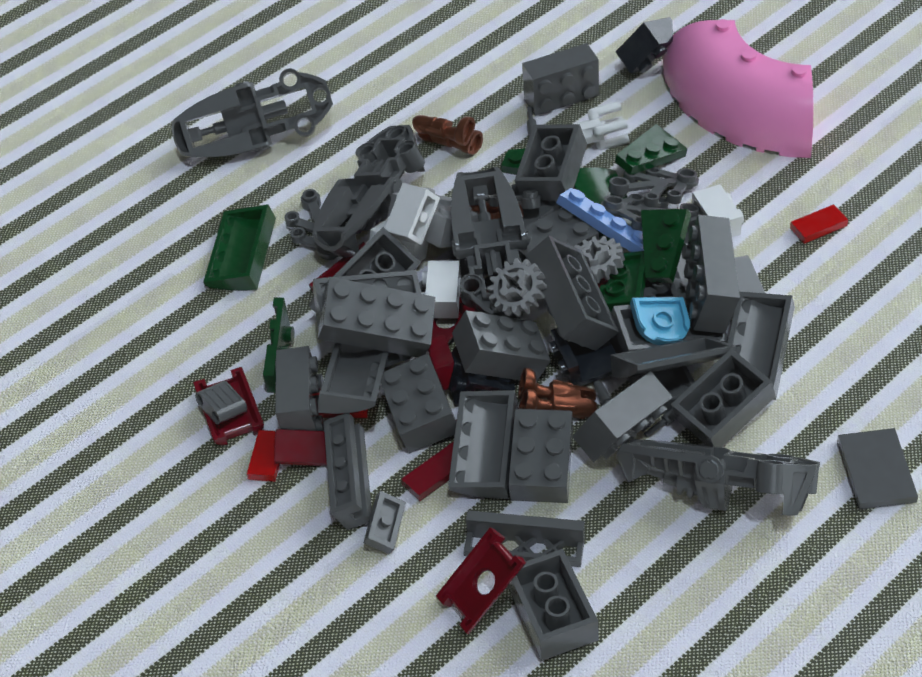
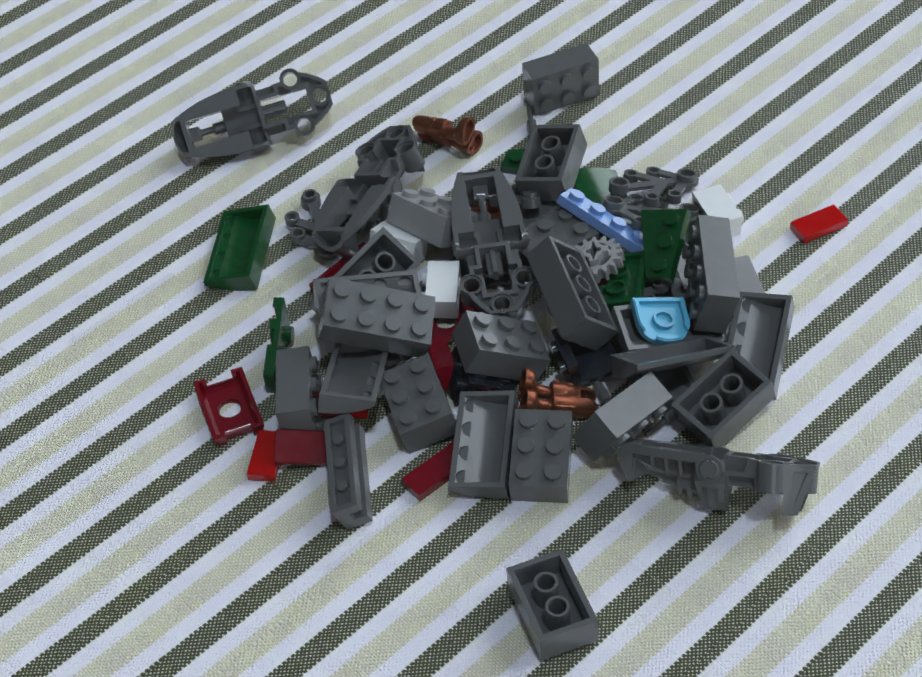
(221, 402): dark grey piece -> none
(384, 522): plate -> none
(412, 213): white brick -> none
(462, 587): dark red piece -> none
(523, 275): light grey gear -> none
(527, 532): dark grey fence -> none
(595, 129): white plant -> none
(646, 45): black slope -> none
(650, 150): wing -> none
(740, 90): bright pink brick -> none
(877, 468): dark grey tile -> none

